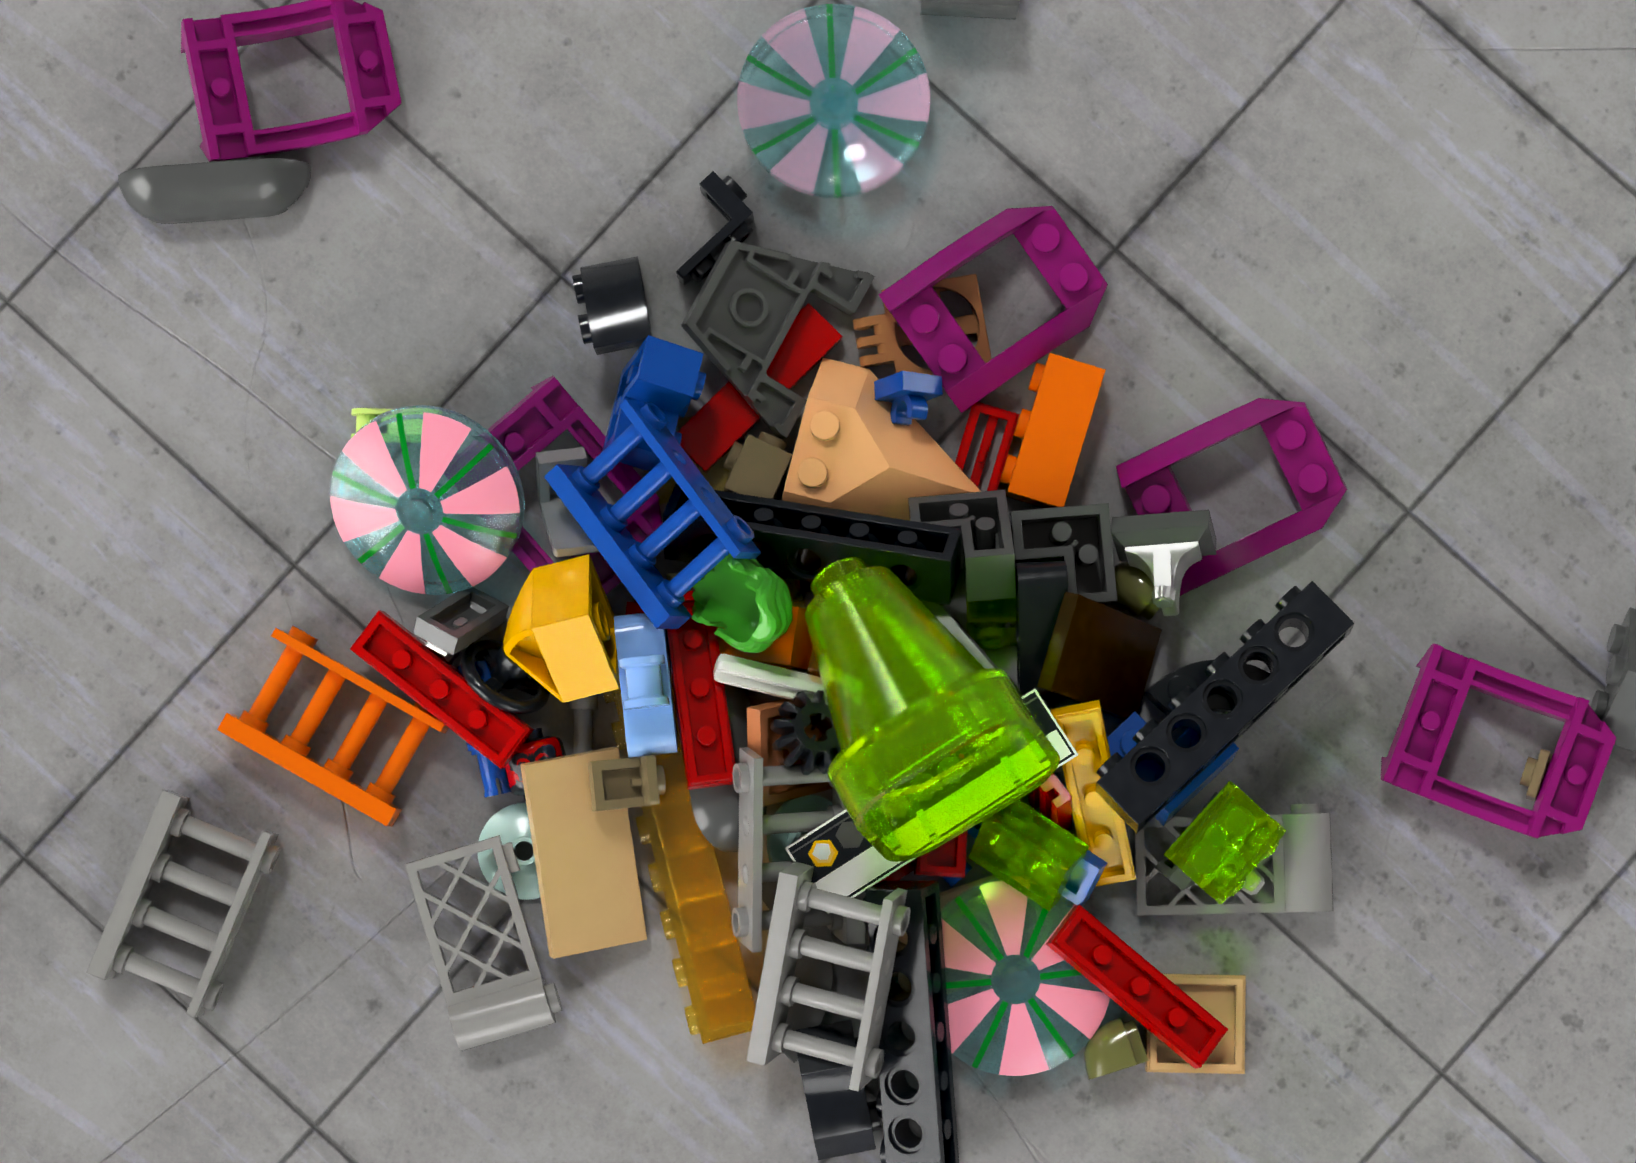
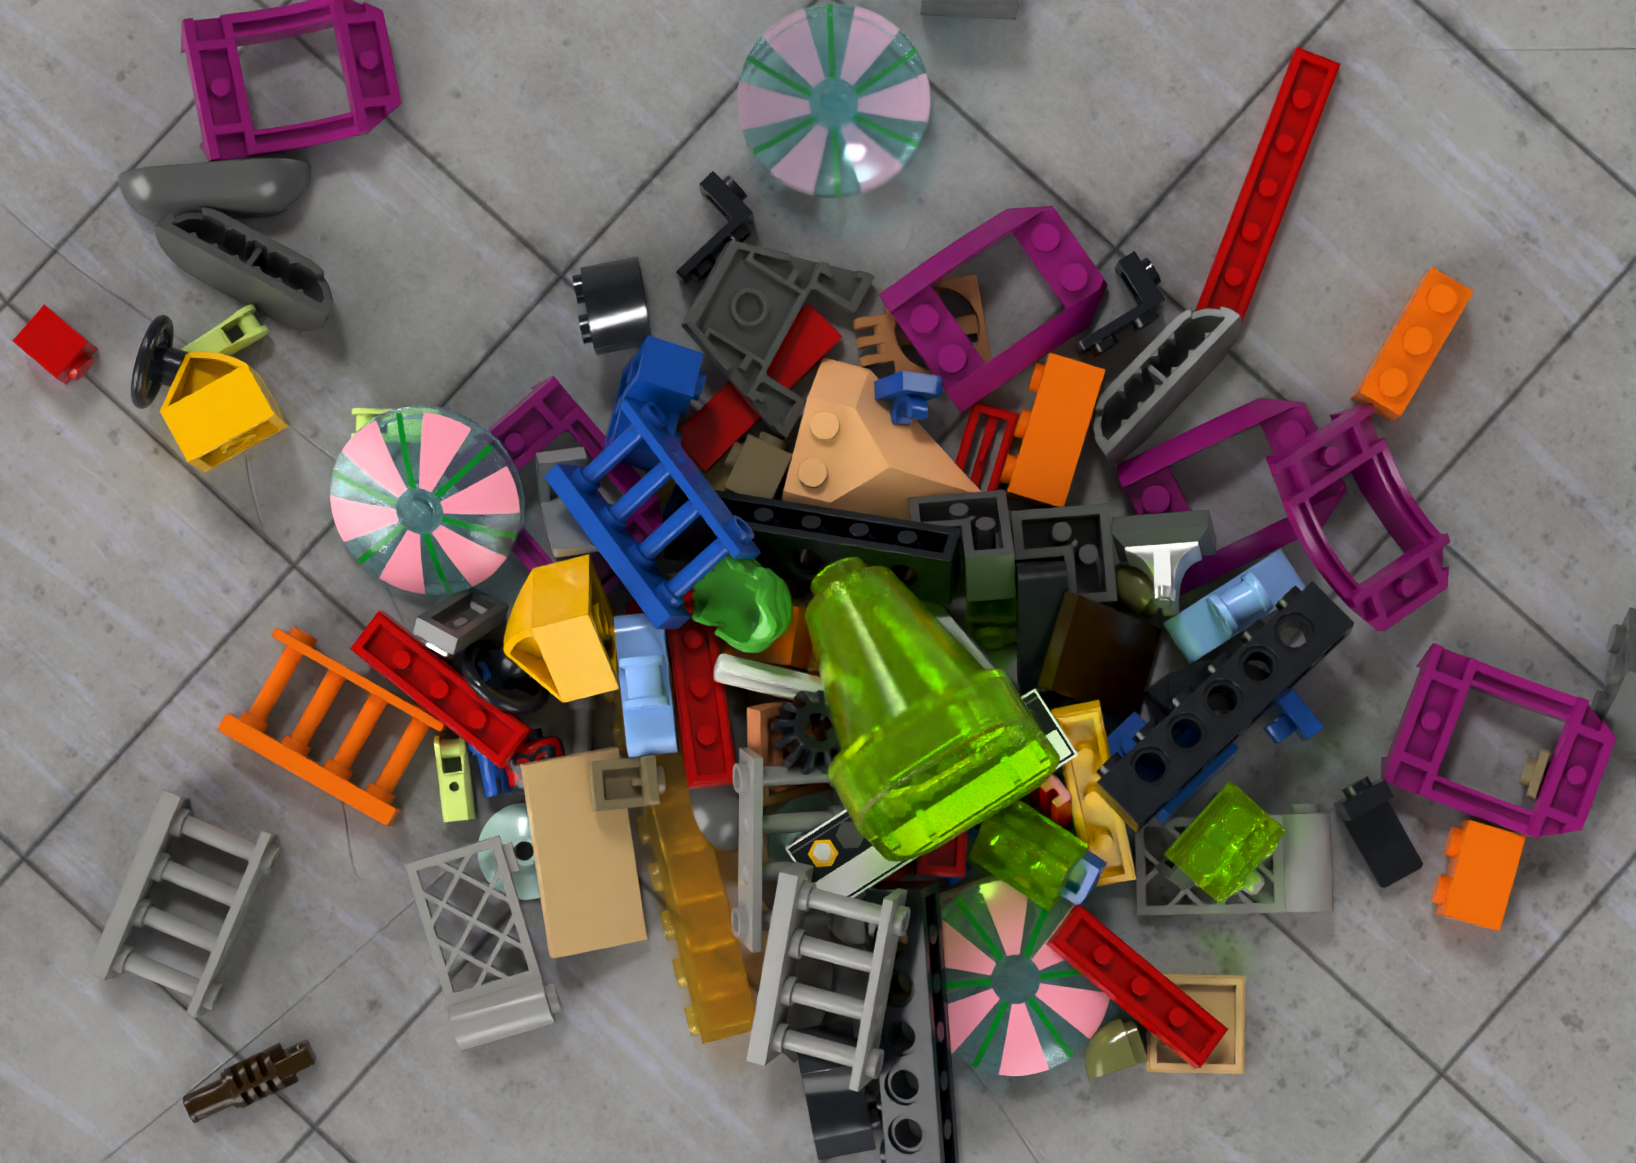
(56, 345): none -> red brick
(213, 399): none -> yellow piece
(218, 340): none -> yellowish green bar
(248, 267): none -> dark grey brick
(250, 1080): none -> dark brown hinge
(454, 787): none -> yellowish green bar
(1141, 282): none -> black bracket
(1162, 378): none -> dark grey brick
(1233, 606): none -> light blue piece
(1269, 182): none -> red tile
(1294, 717): none -> blue tile
(1324, 457): none -> magenta wedge
(1378, 831): none -> black bracket
(1412, 344): none -> orange brick
(1478, 874): none -> orange brick

